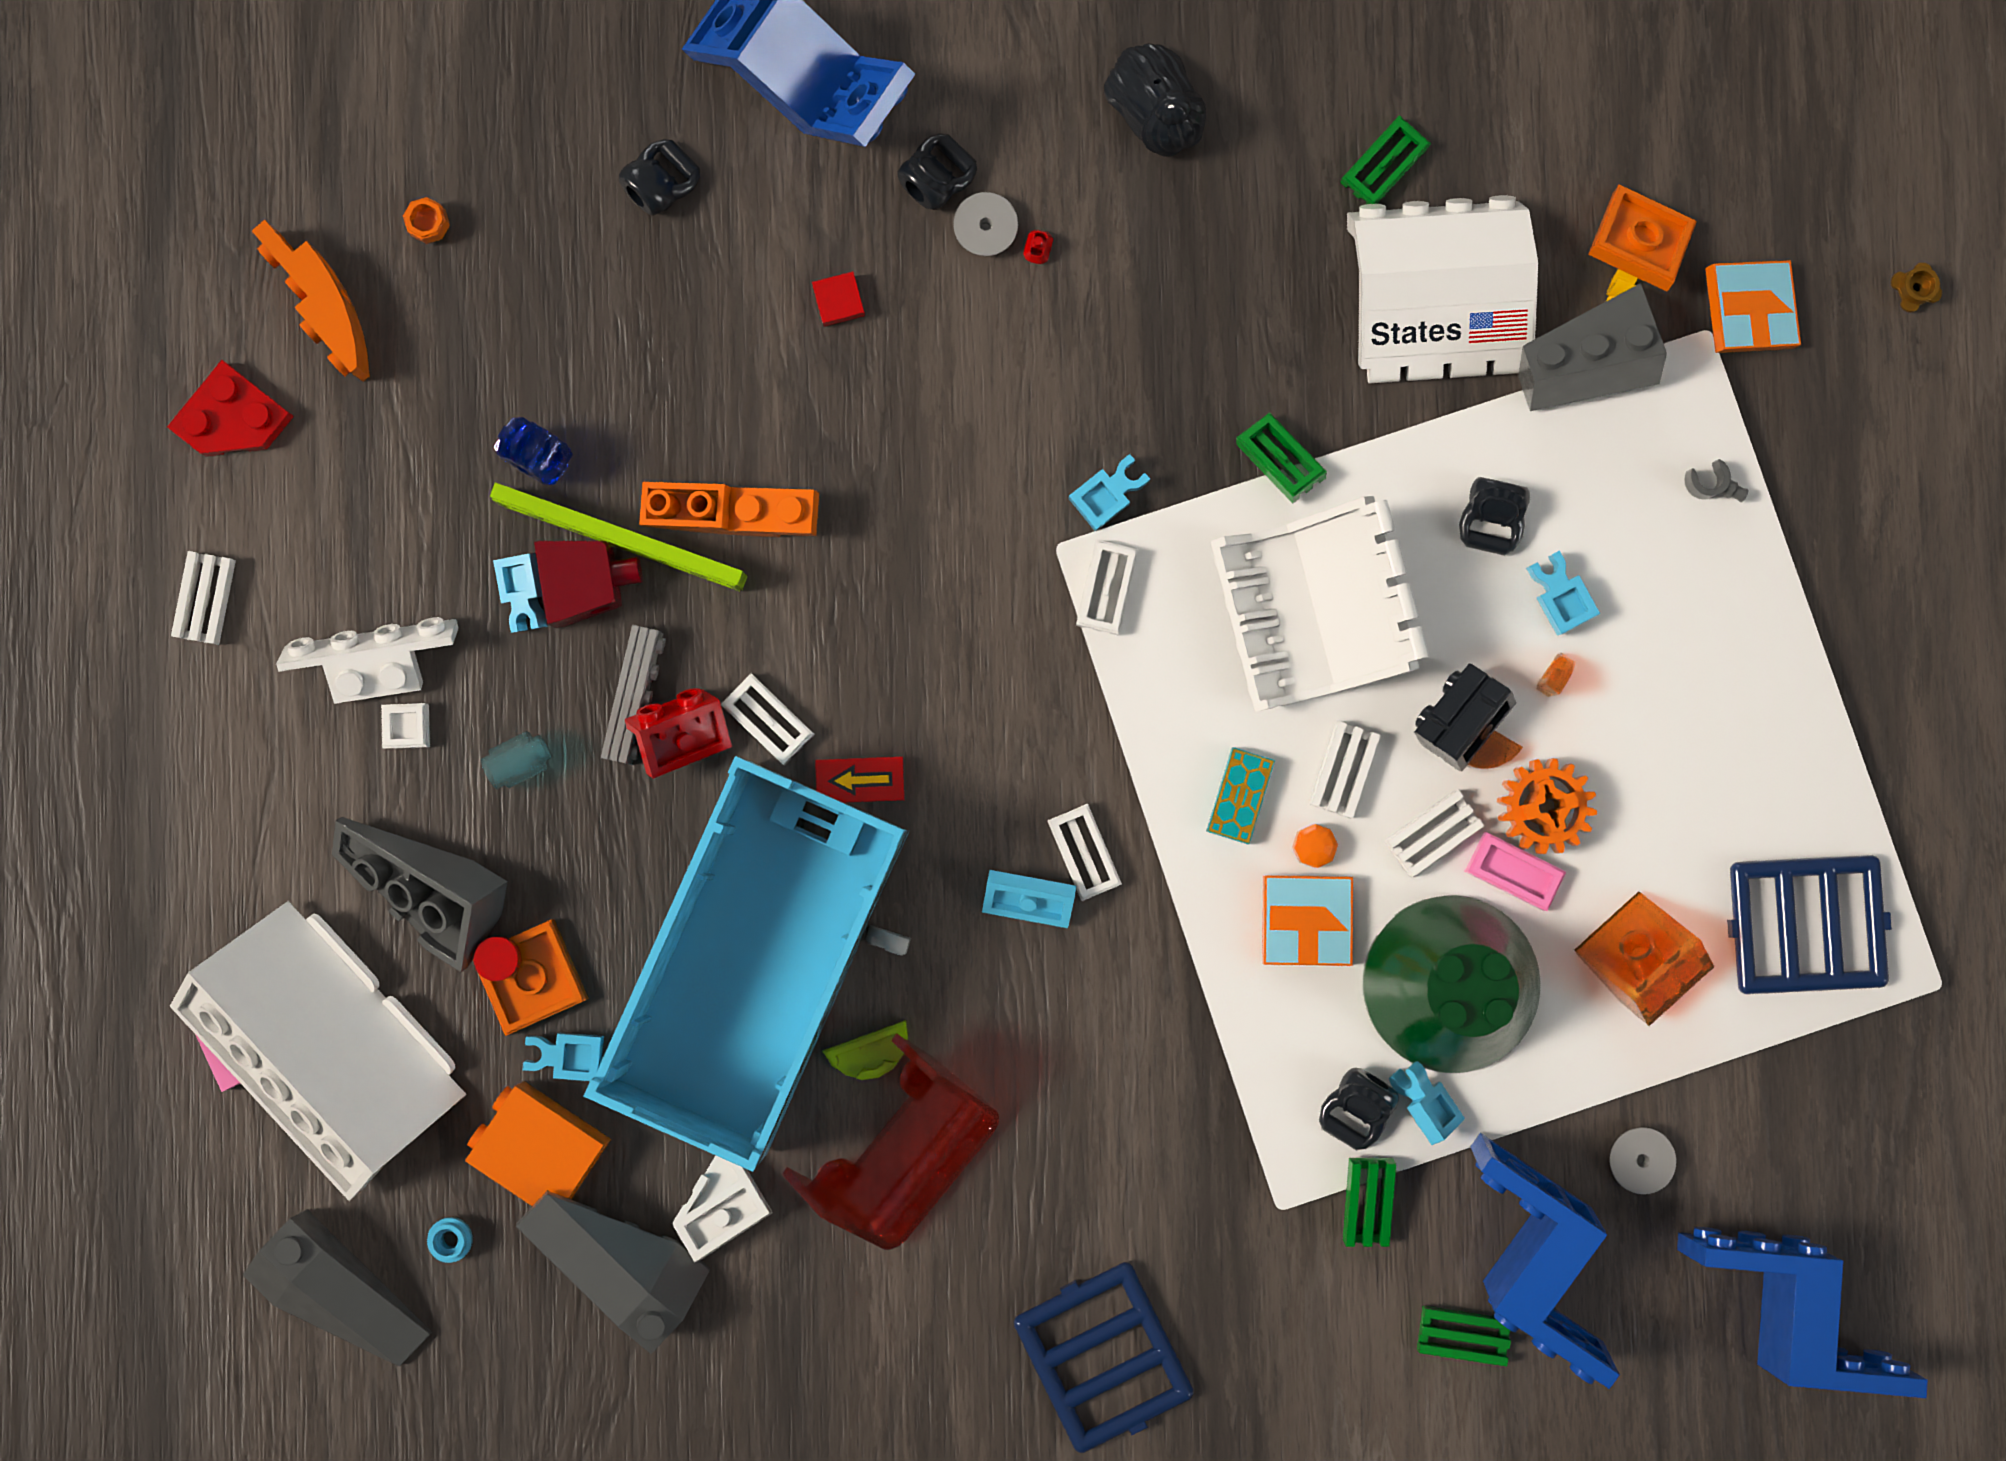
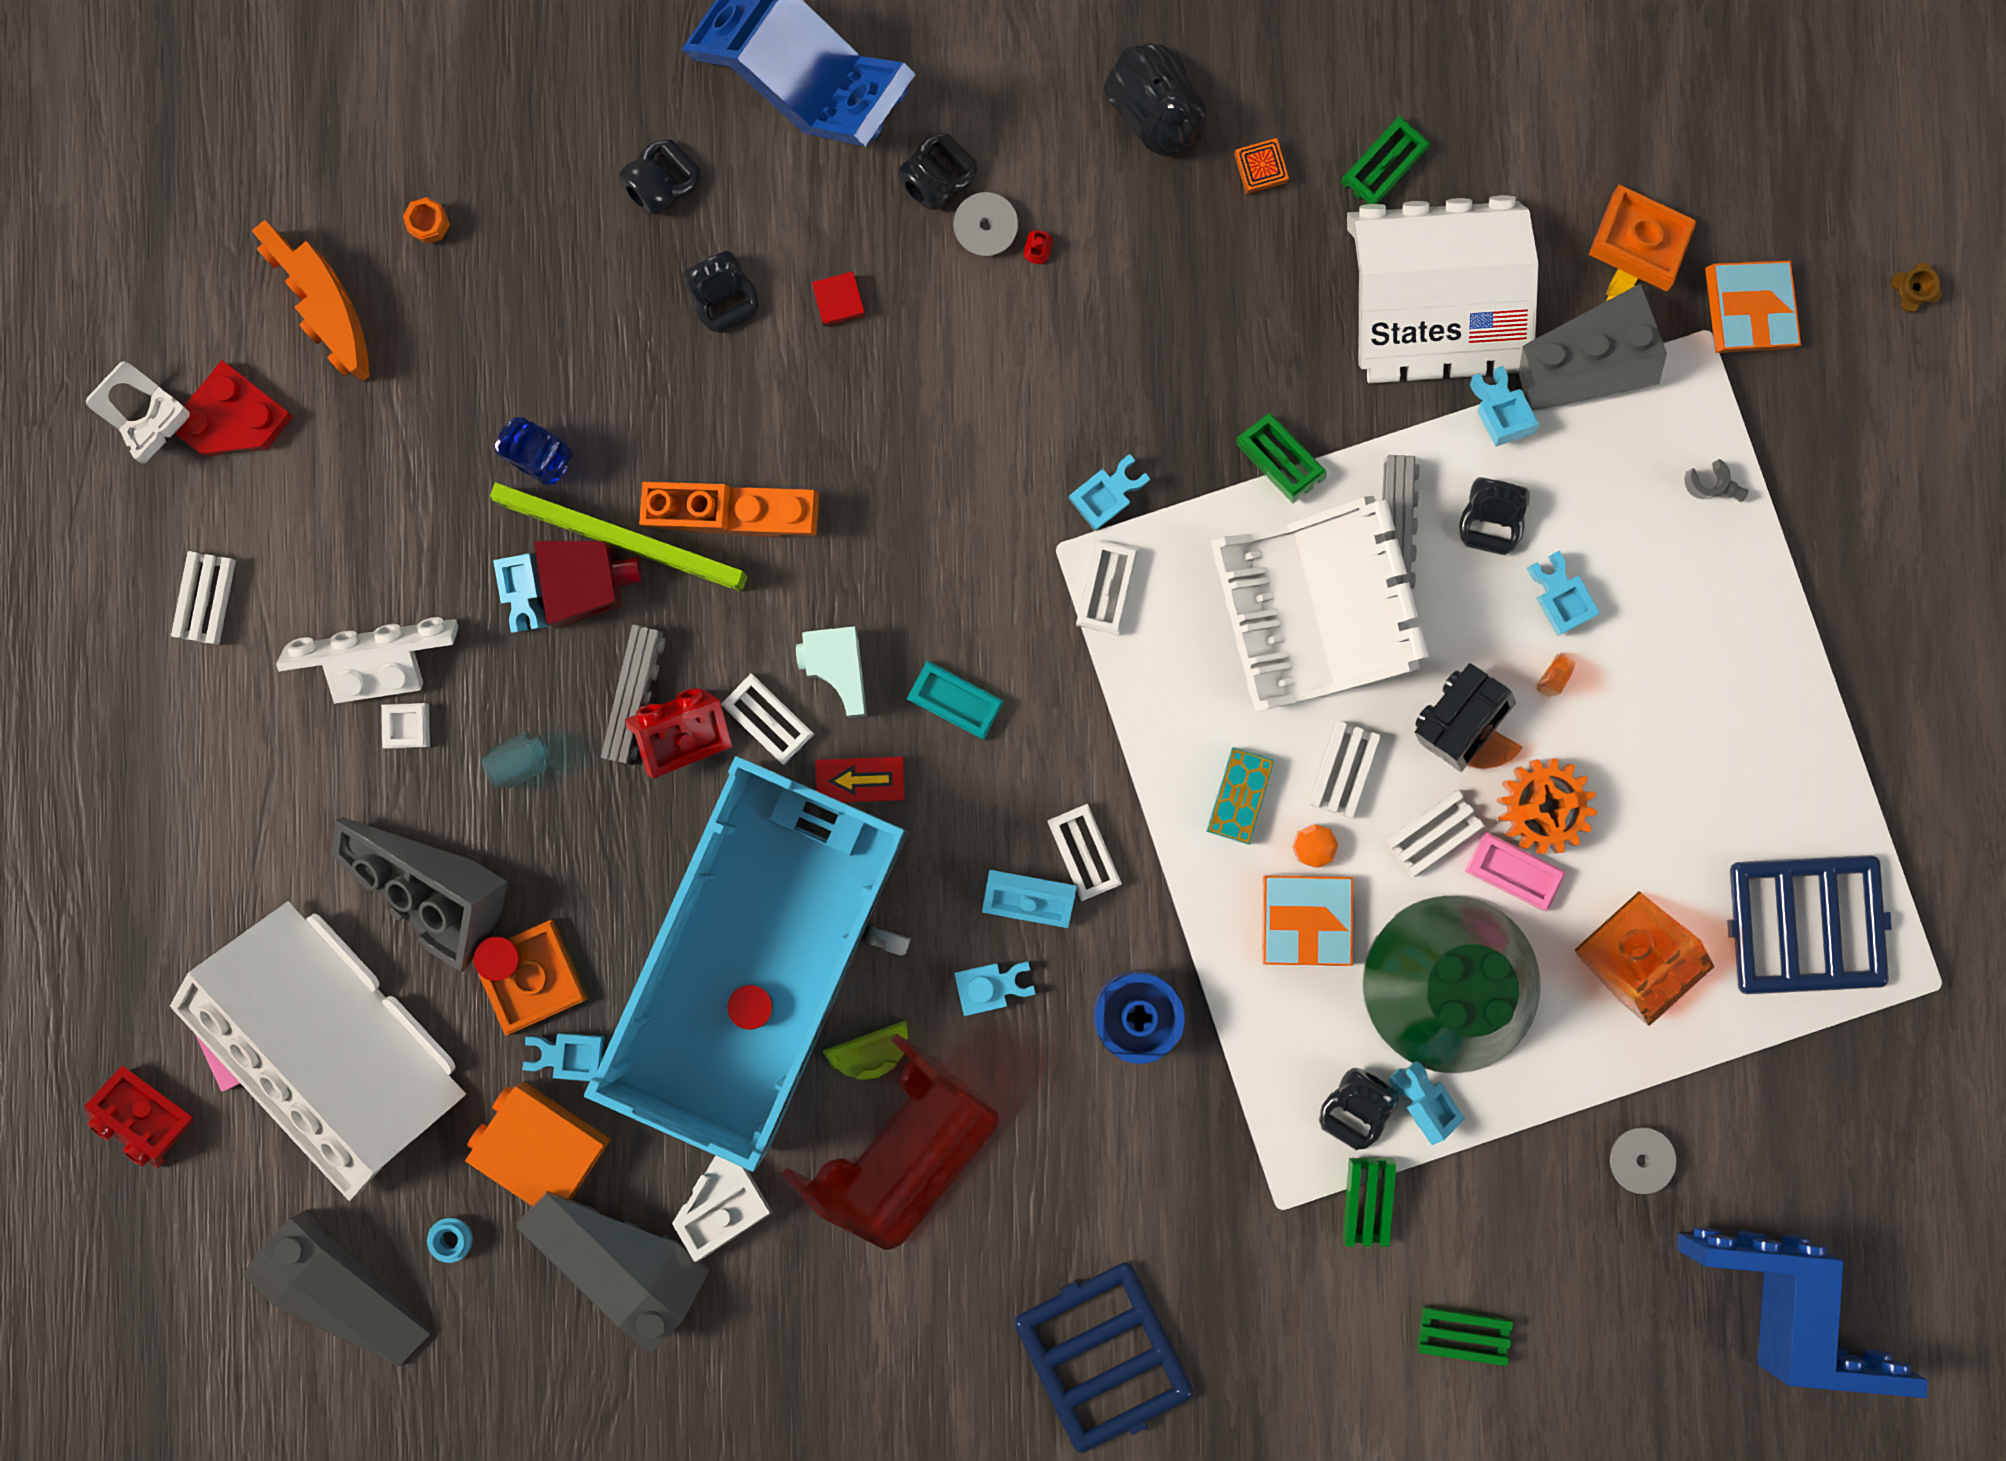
(136, 1117): none -> red bracket
(146, 434): none -> white piece
(716, 281): none -> black piece
(750, 1006): none -> red tile
(837, 660): none -> light aqua arch
(955, 700): none -> teal tile
(985, 988): none -> medium azure plate
(1156, 1034): none -> blue brick
(1261, 166): none -> tile
(1398, 490): none -> light grey piece
(1503, 412): none -> medium azure plate
(1543, 1263): blue bracket -> none

